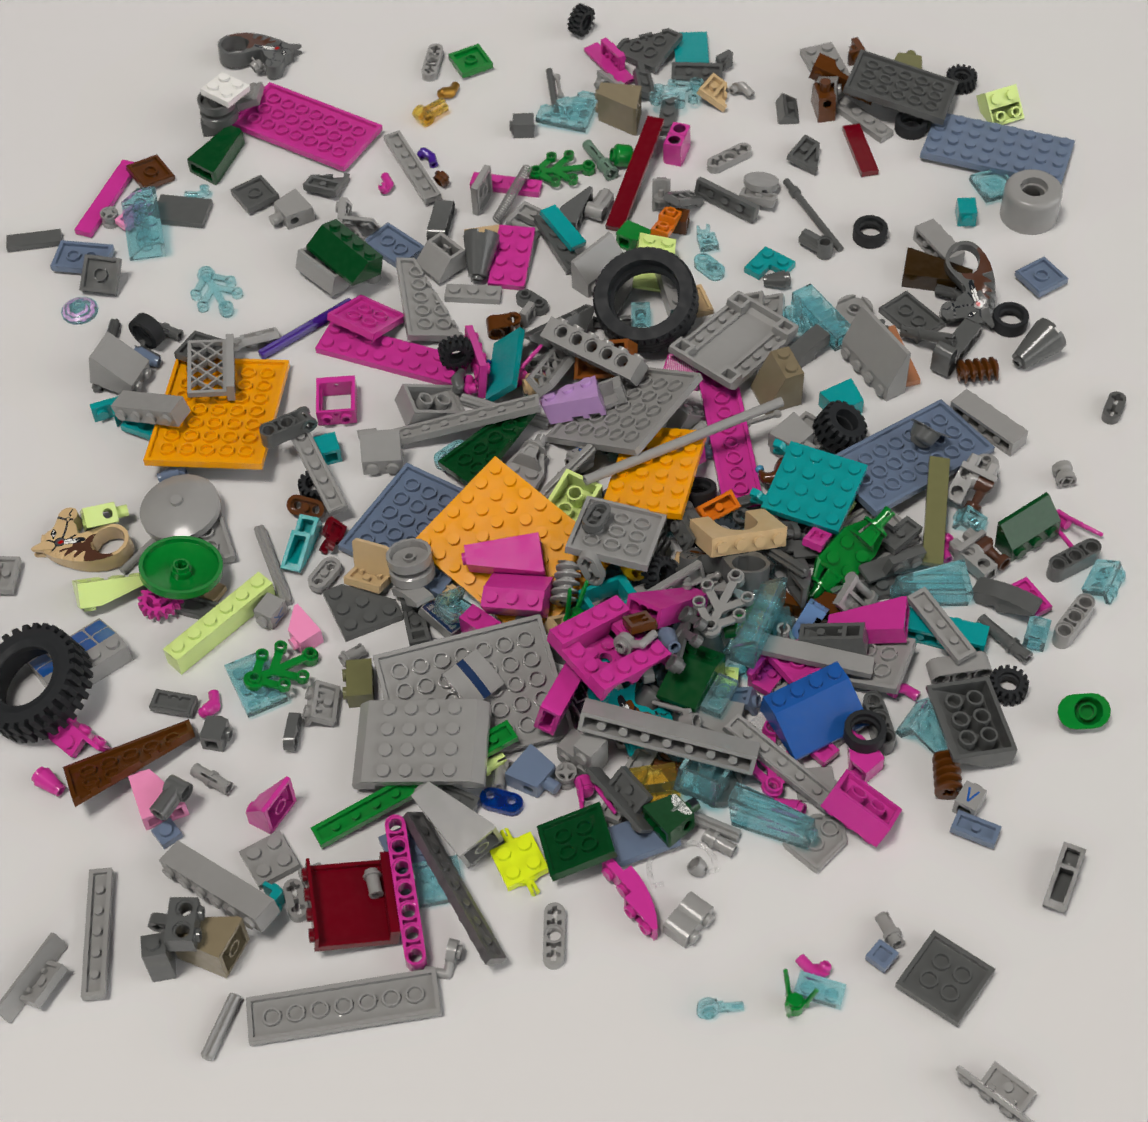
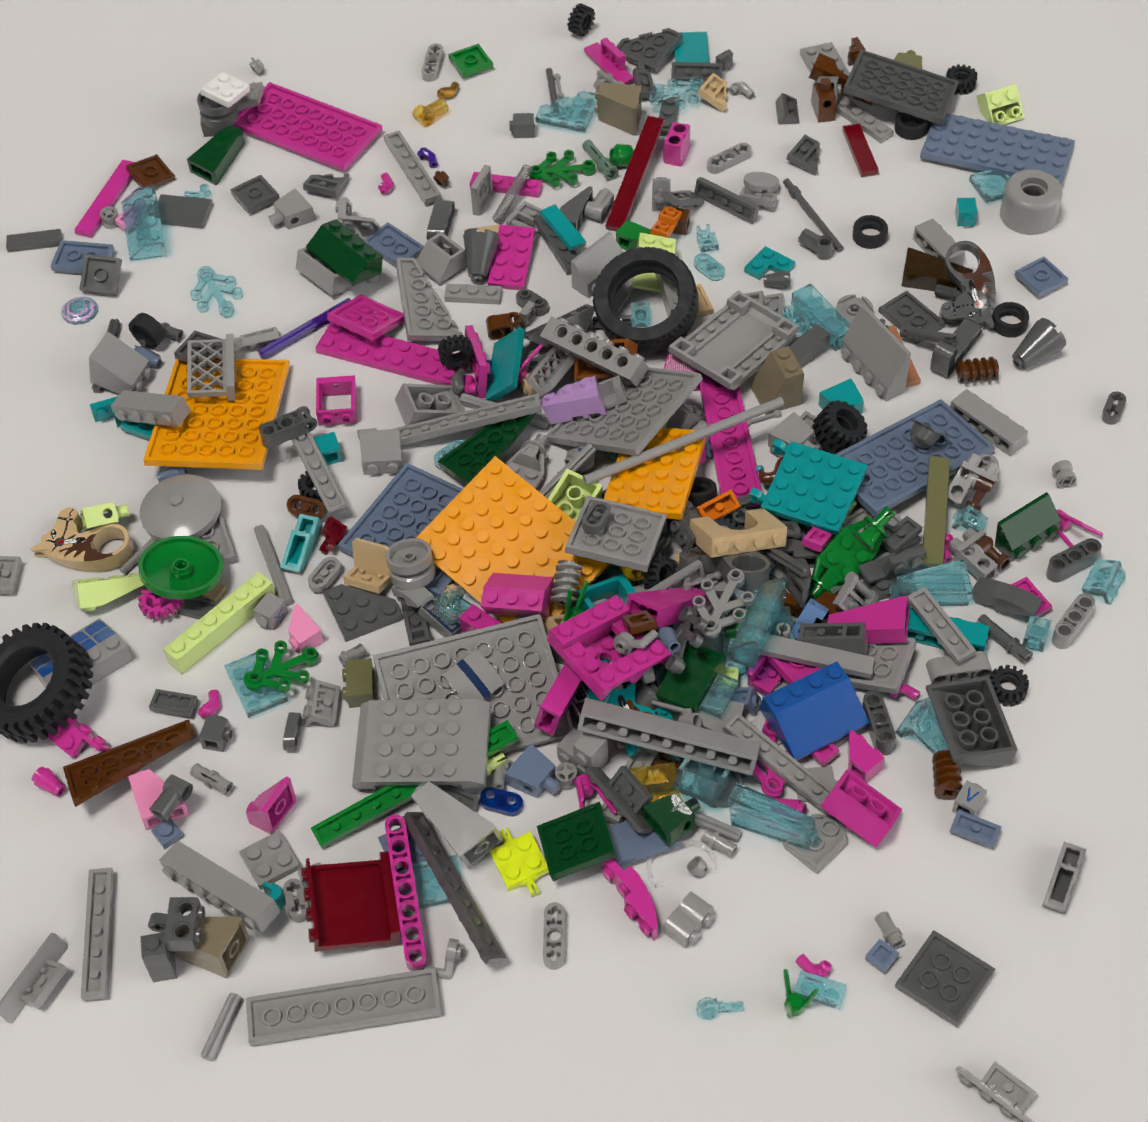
(269, 50): dark grey animal -> none
(372, 877): light grey pin -> none
(507, 555): dark pink slope -> none
(594, 567): light grey beam -> none
(868, 717): black tyre -> none
(1084, 711): green piece -> none

